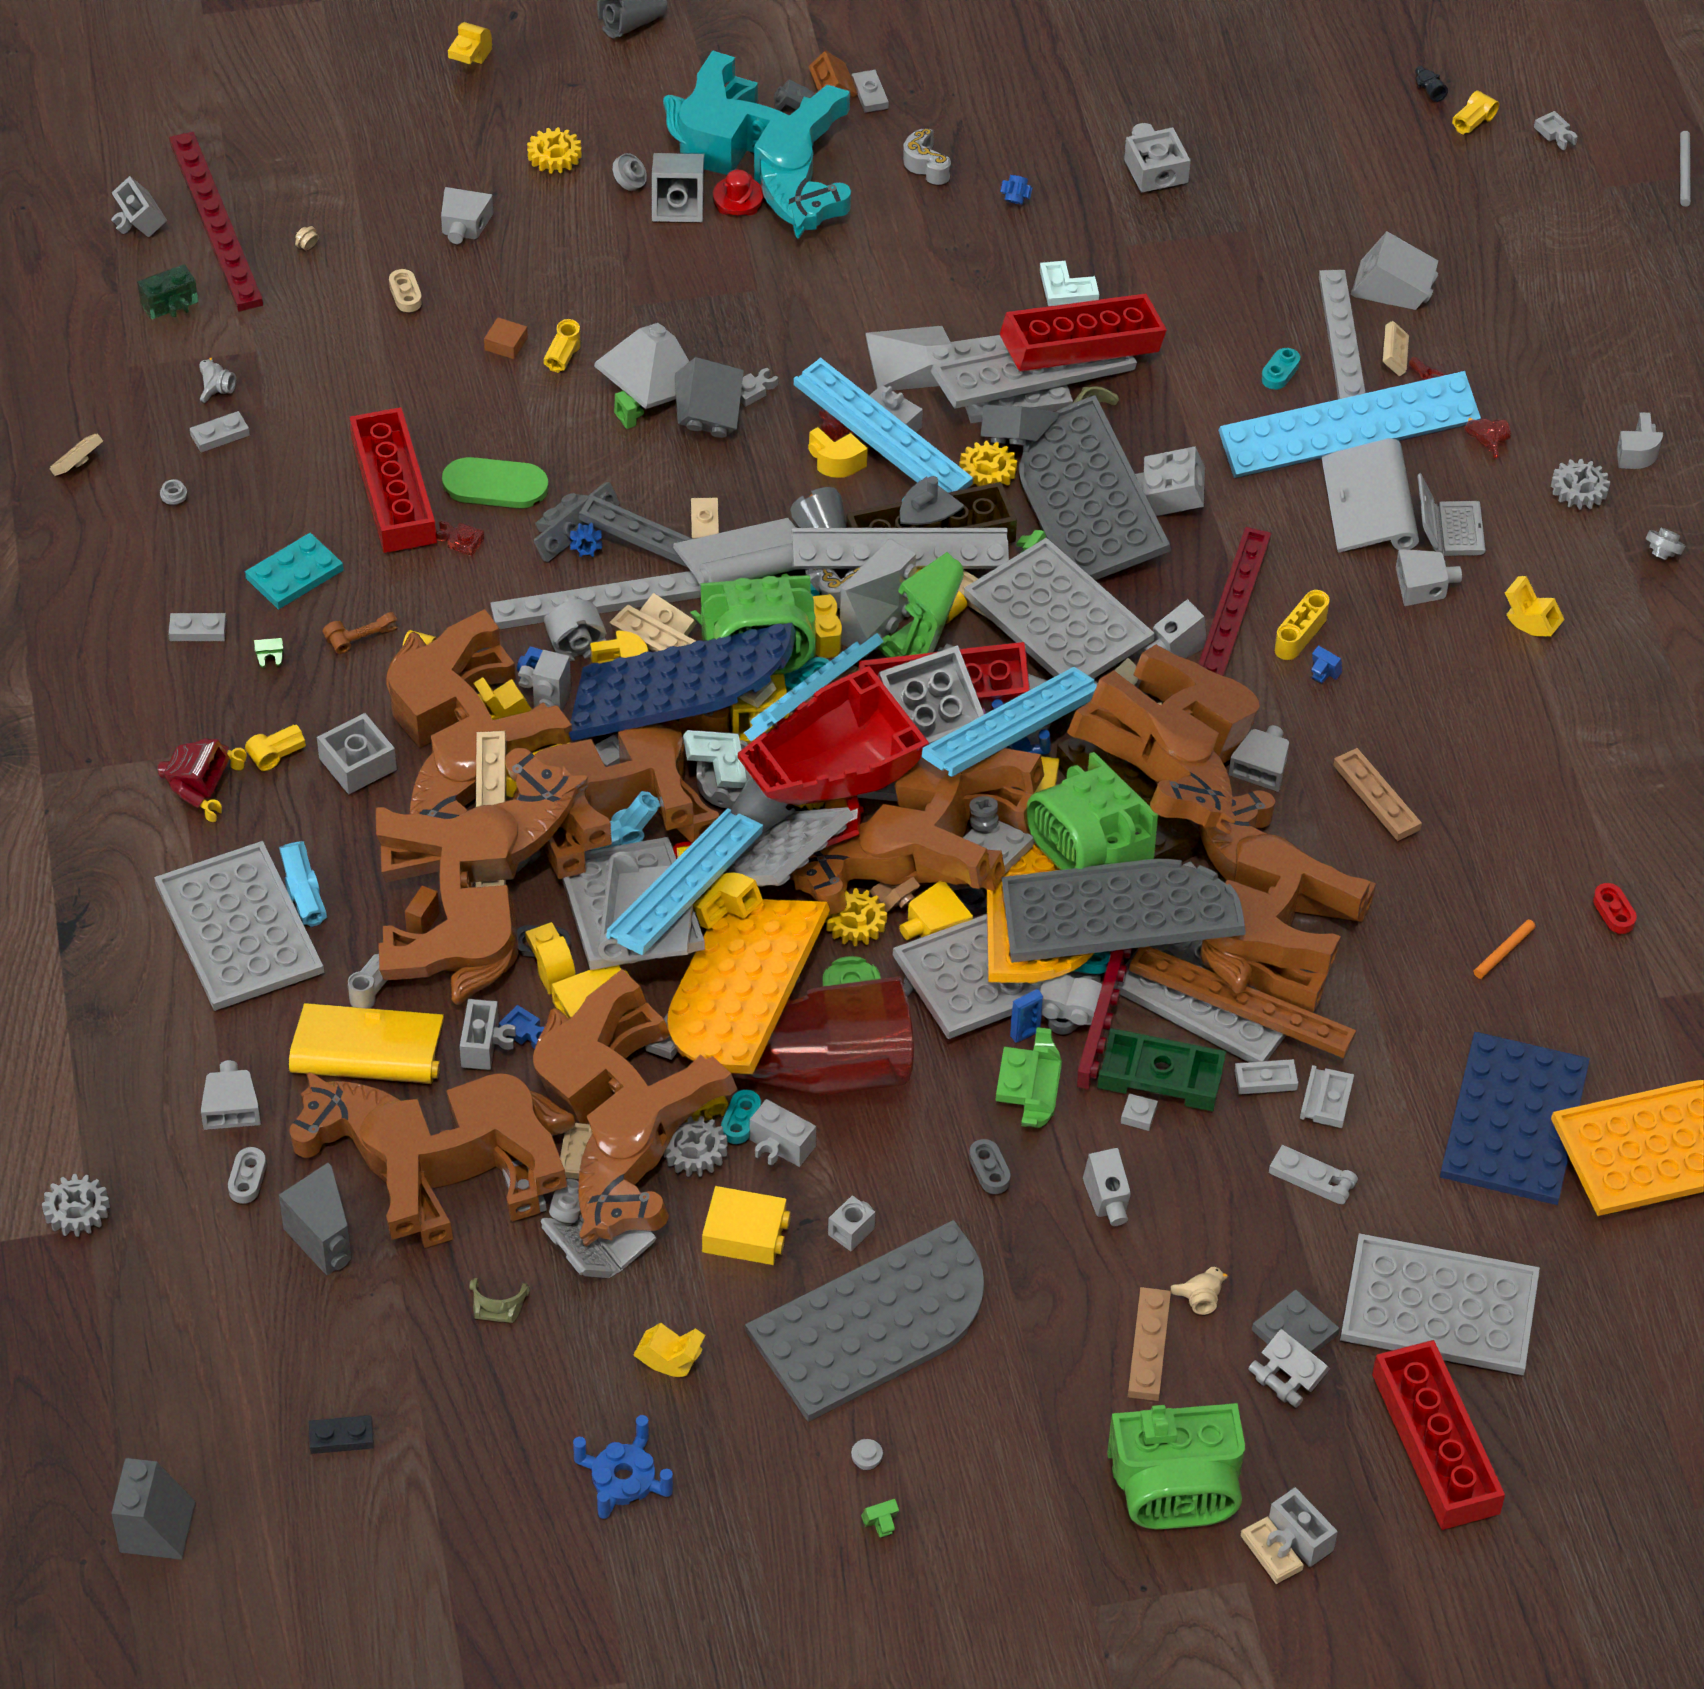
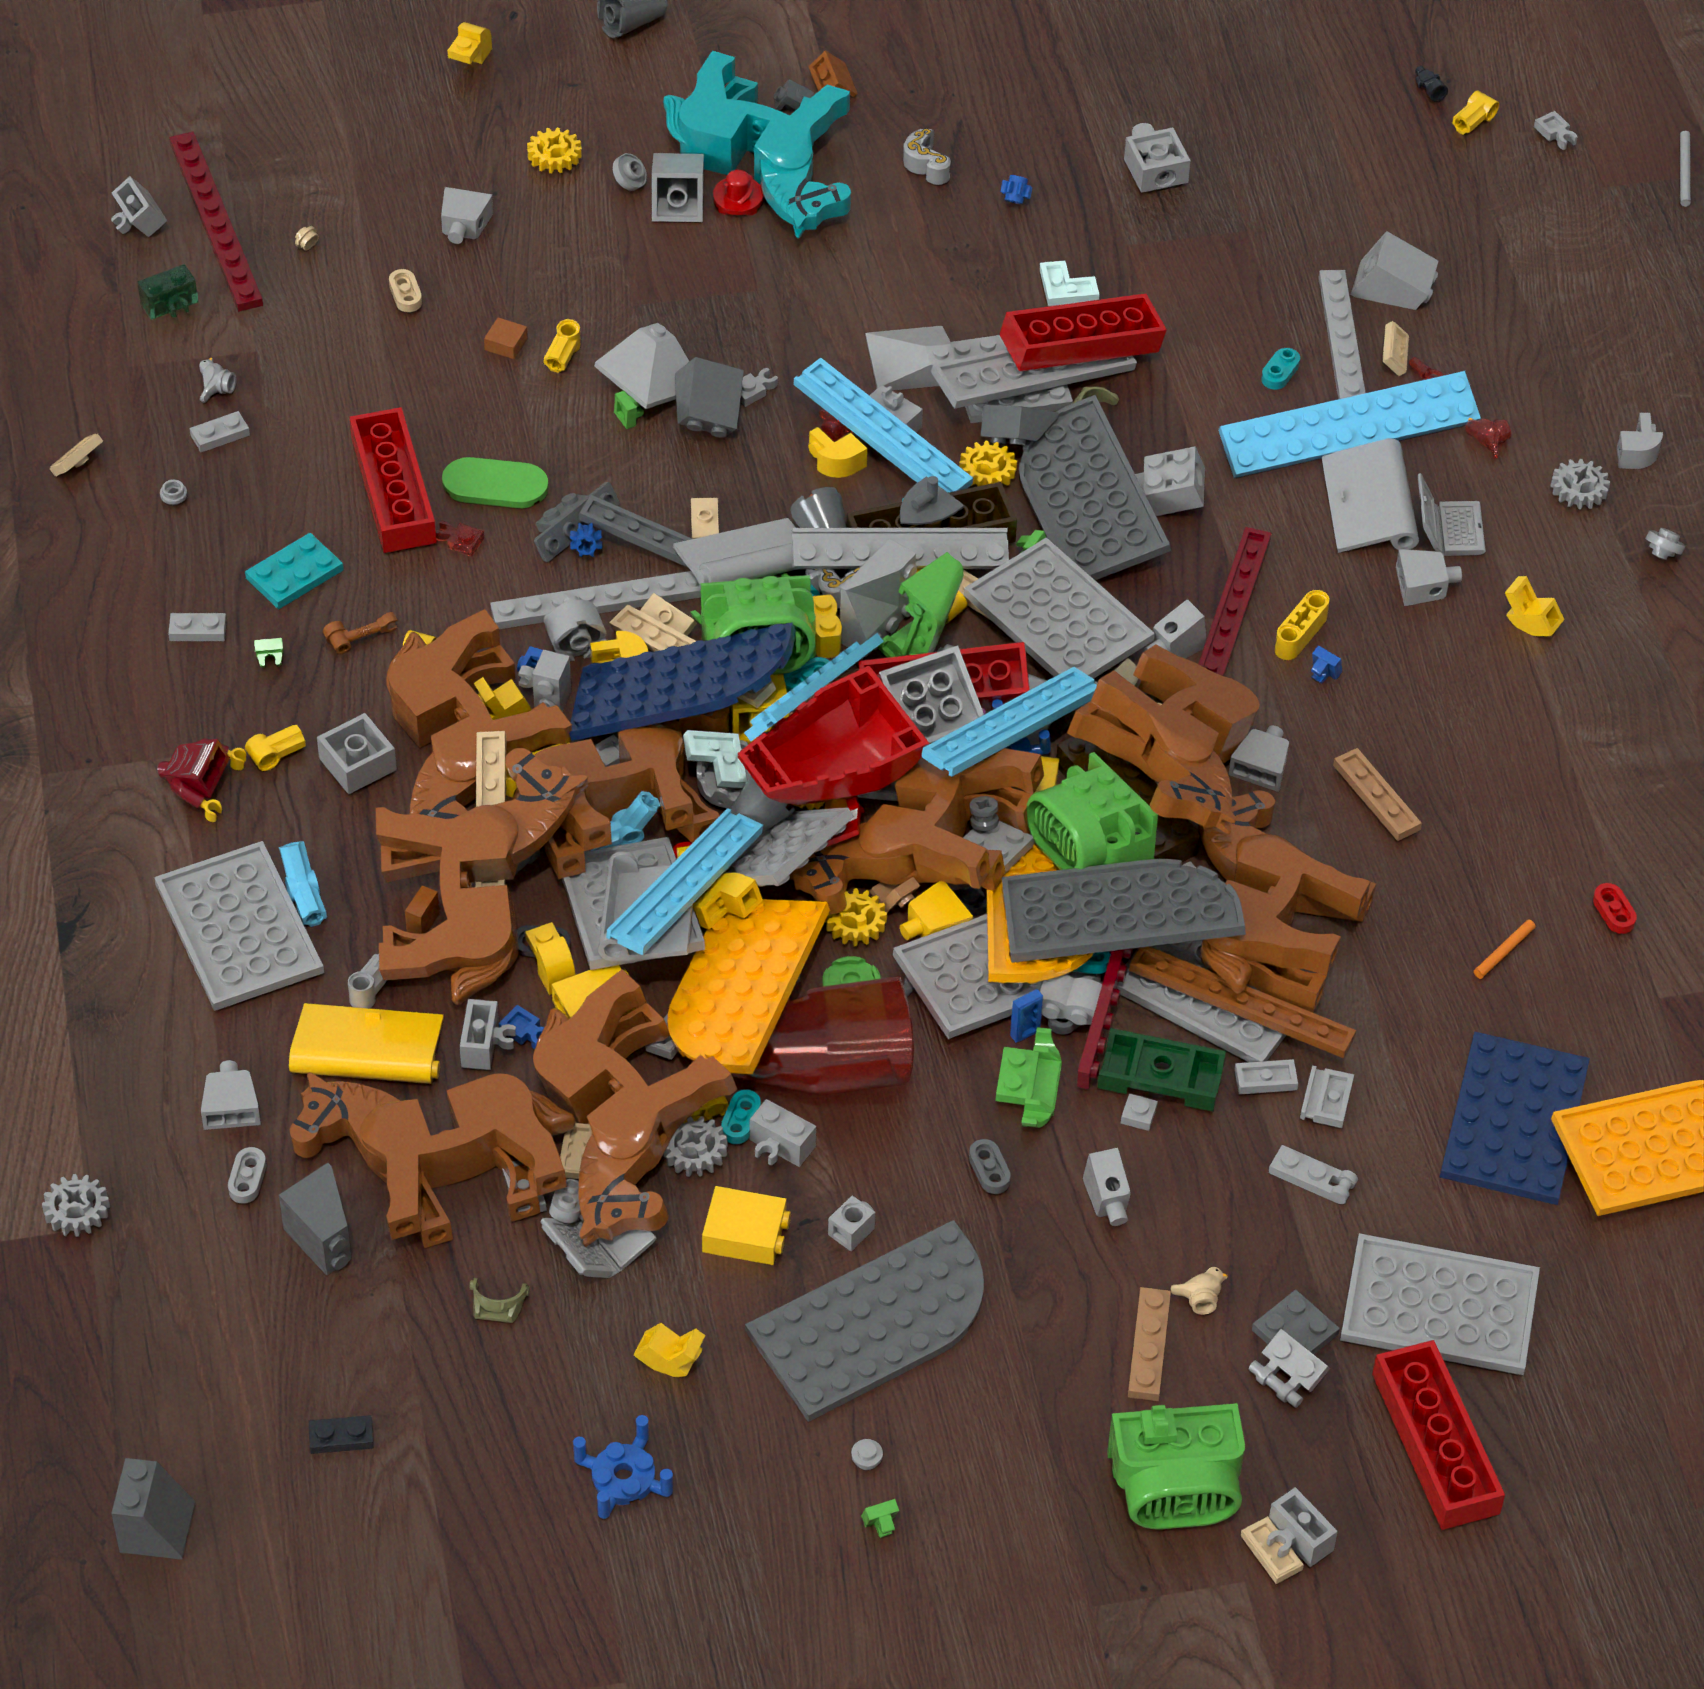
(870, 91): light grey plate -> none

